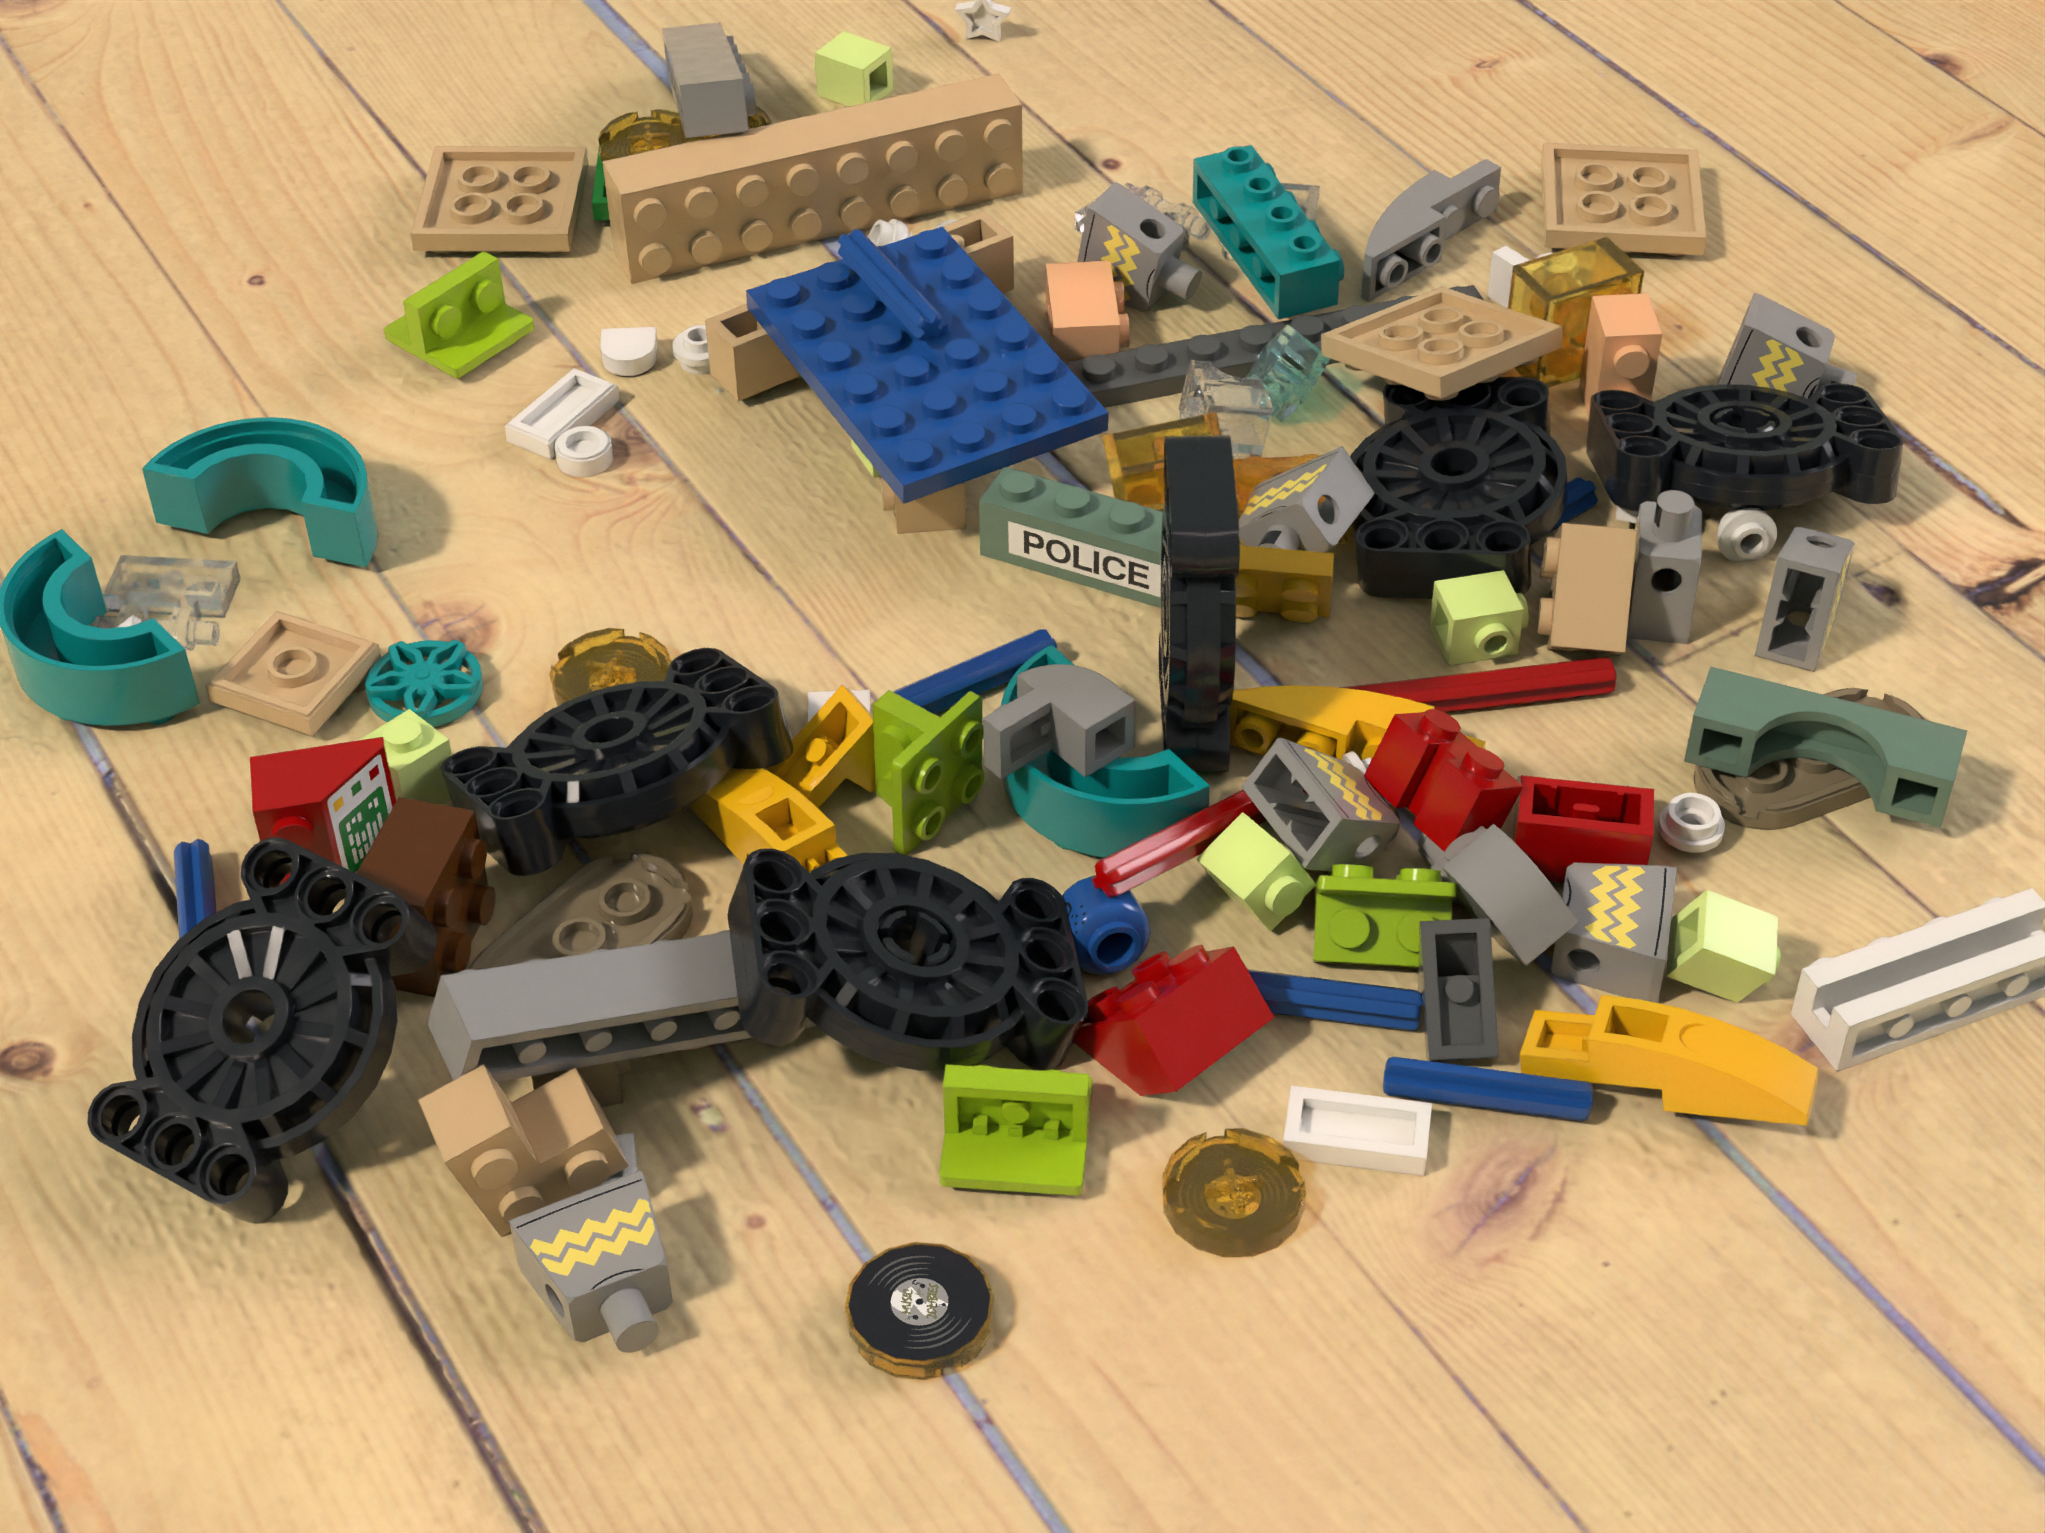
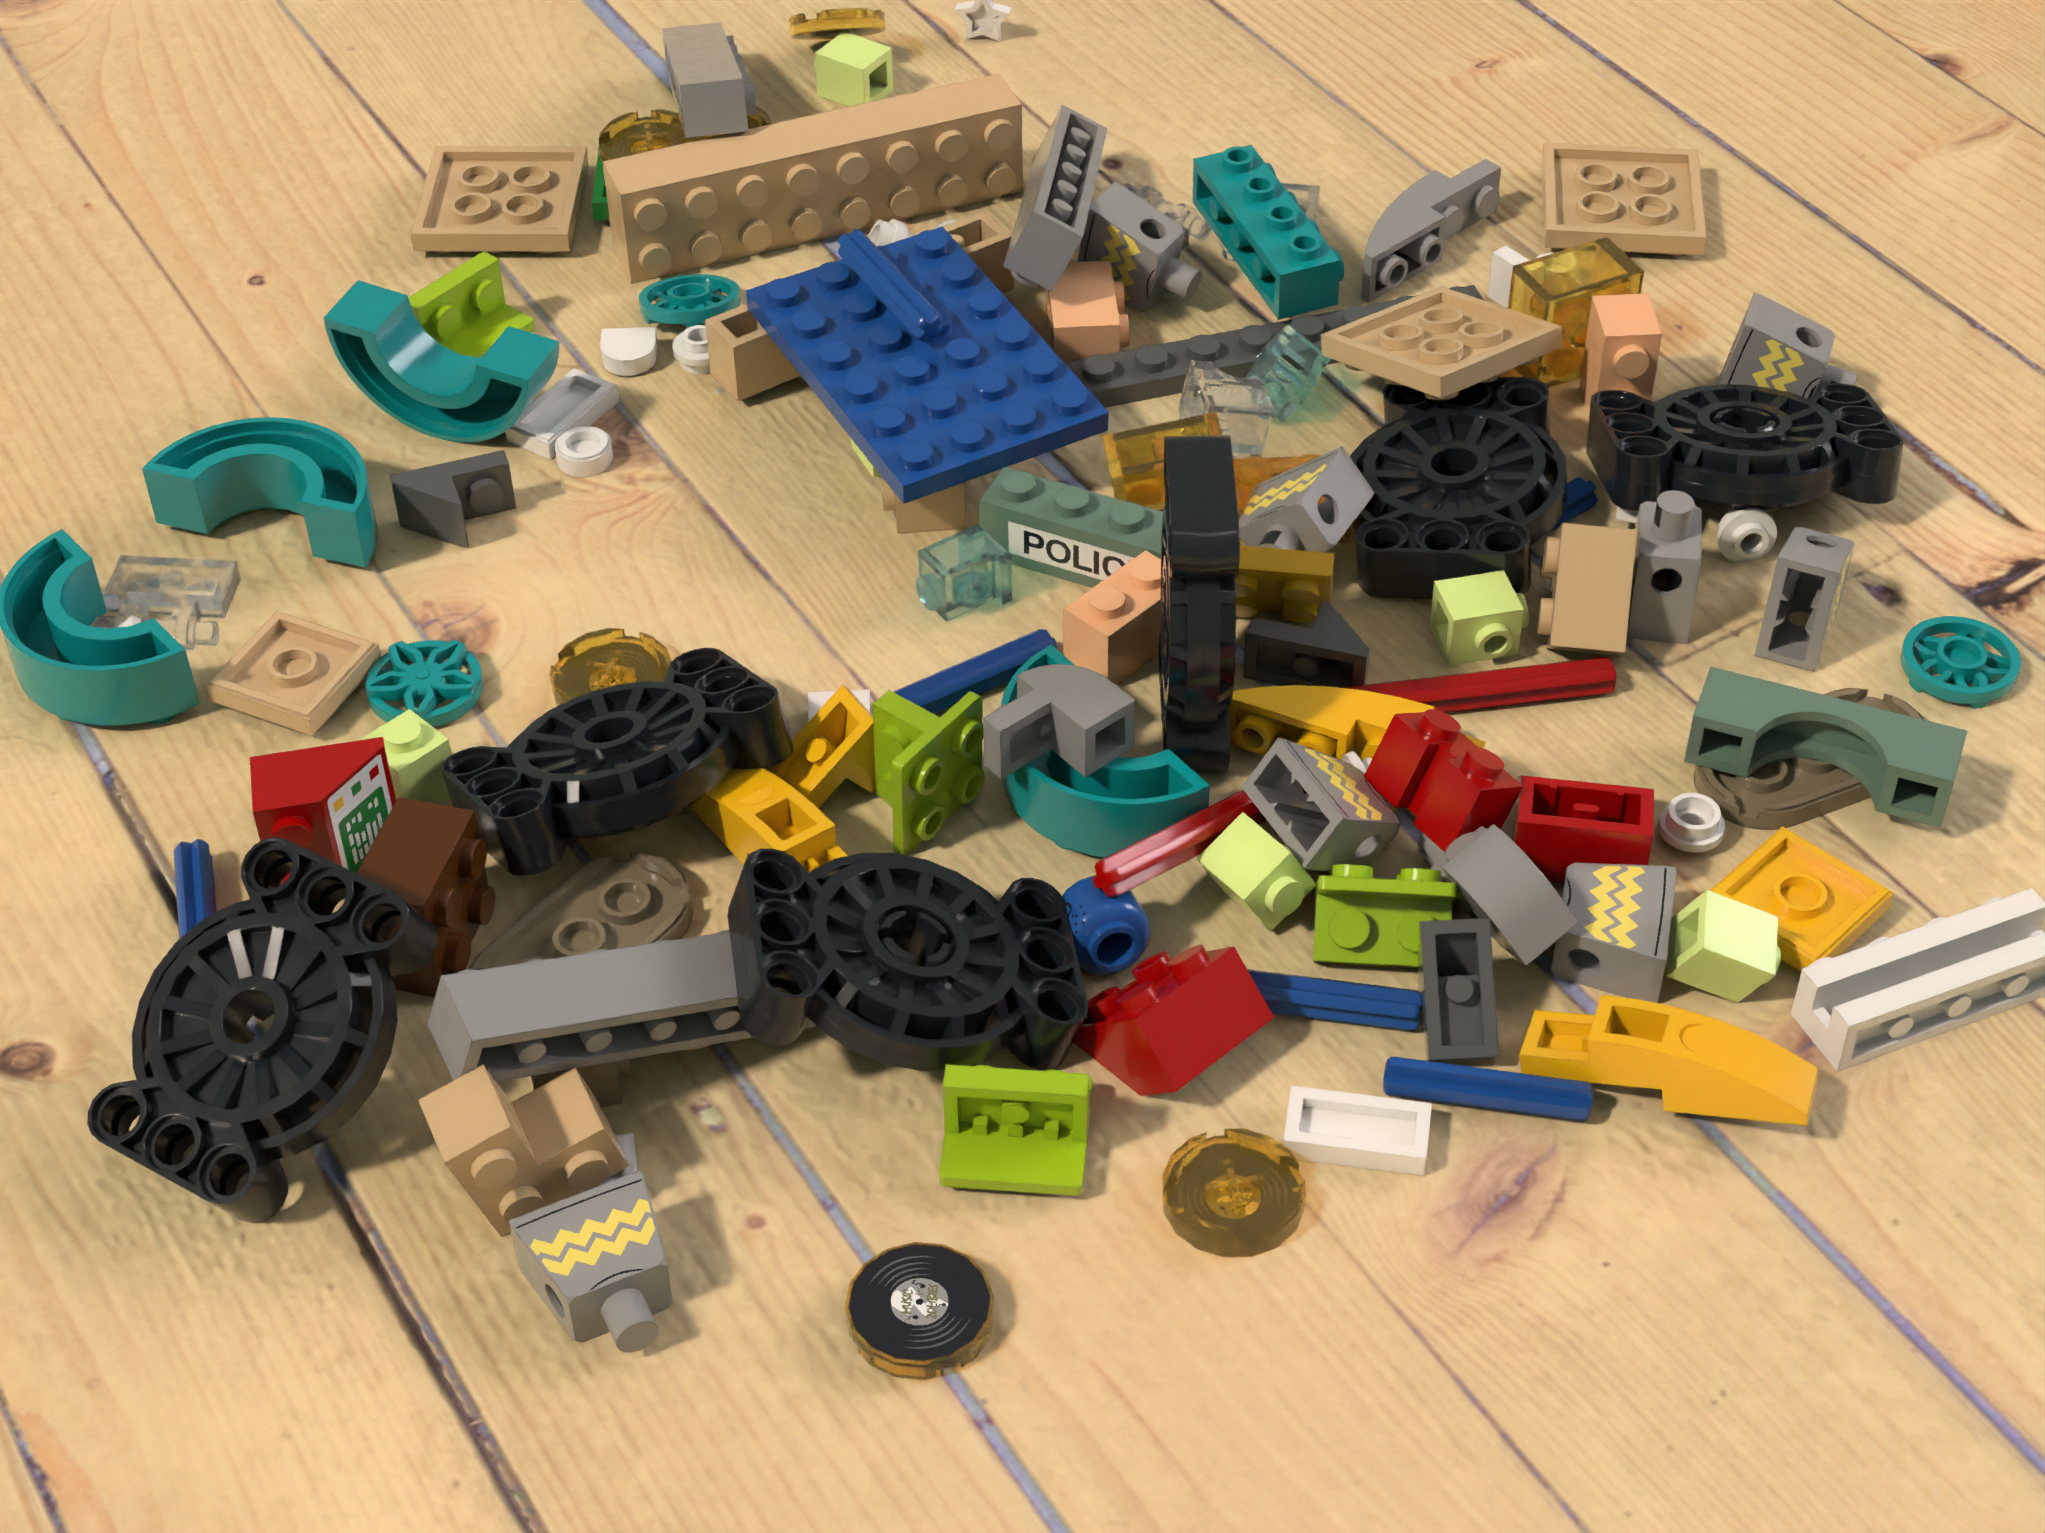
(427, 383): none -> teal brick
(445, 495): none -> dark grey slope
(688, 299): none -> teal wheel
(834, 21): none -> clear yellow tile
(963, 573): none -> clear light blue brick
(1056, 200): none -> light grey brick
(1116, 621): none -> light nougat brick
(1305, 656): none -> dark grey slope
(1814, 895): none -> yellow plate
(1960, 660): none -> teal wheel

